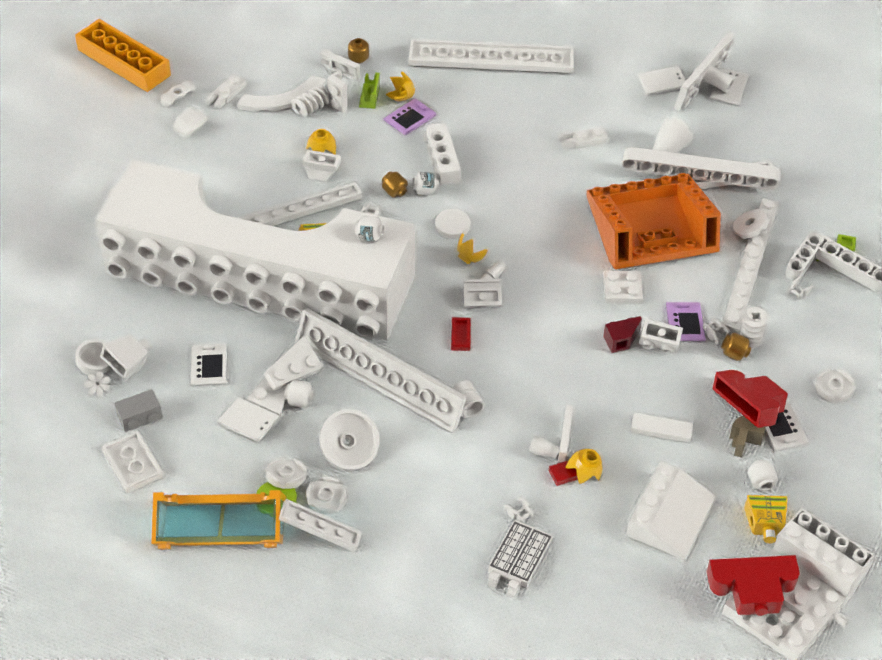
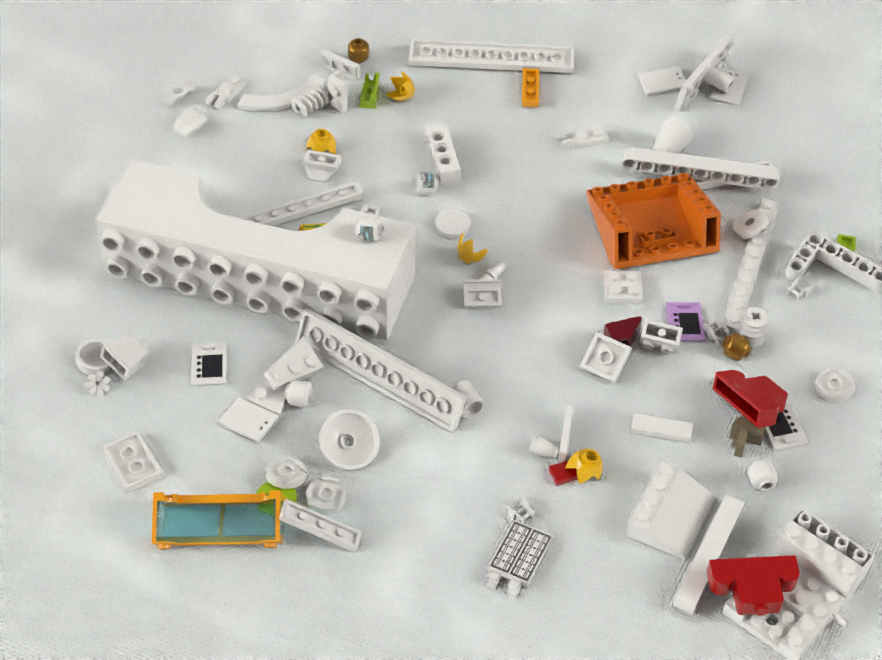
(123, 55): light orange brick -> none
(138, 410): light grey brick -> none
(394, 184): pearl gold head -> none
(409, 116): lavender container -> none
(461, 334): red tile -> none
(530, 87): none -> light orange plate
(605, 357): none -> white plate
(712, 547): none -> white beam
(766, 515): yellow torso -> none

